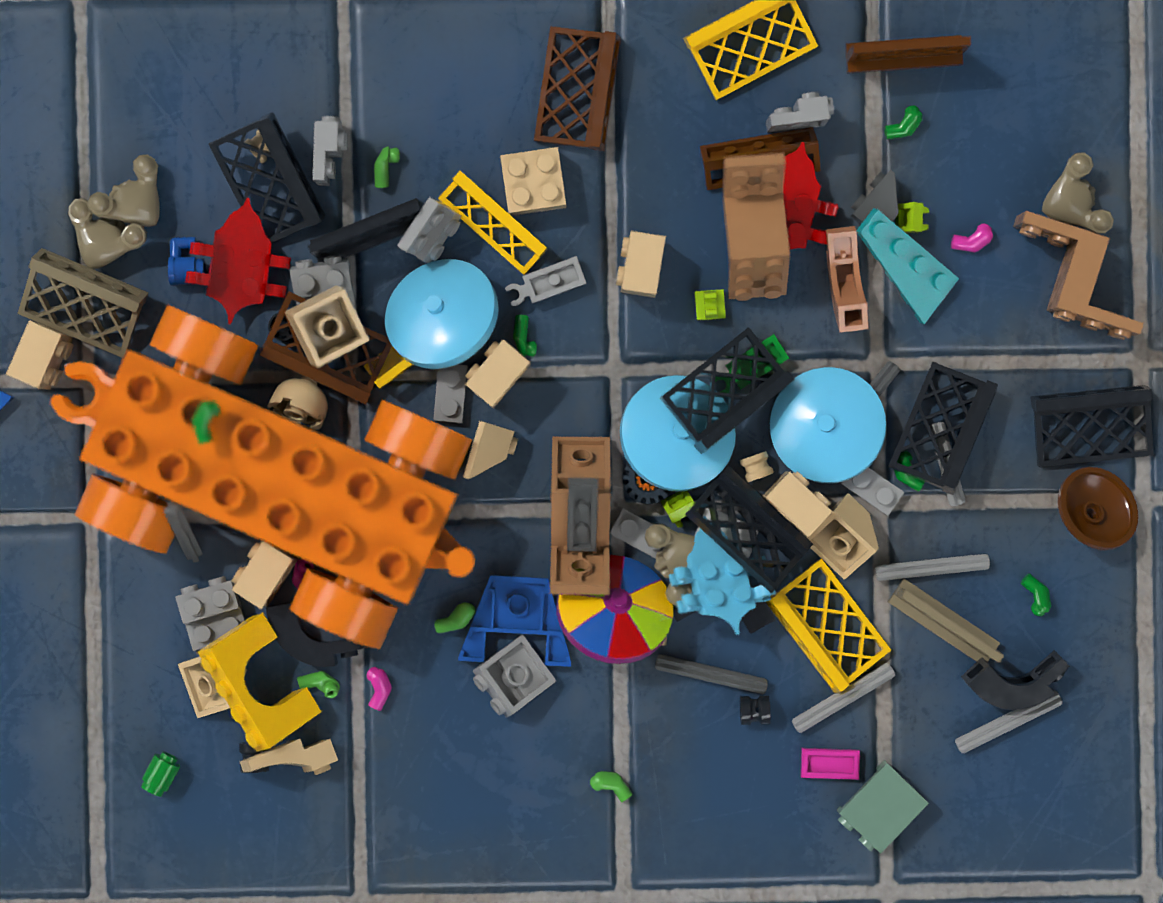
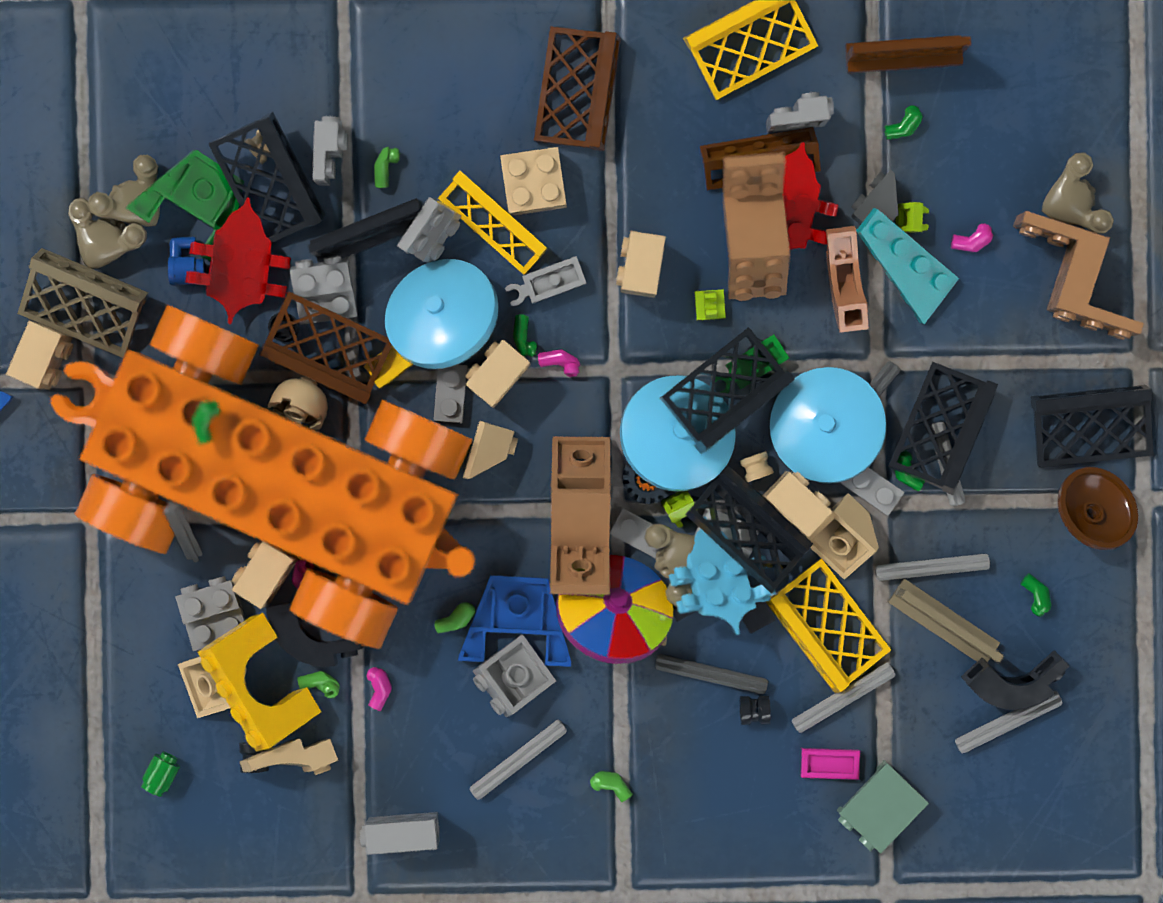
(194, 186): none -> green wing
(327, 326): tan brick -> none
(400, 833): none -> light grey brick
(518, 759): none -> light grey axle
(560, 357): none -> dark pink arm
(582, 514): dark grey tile -> none

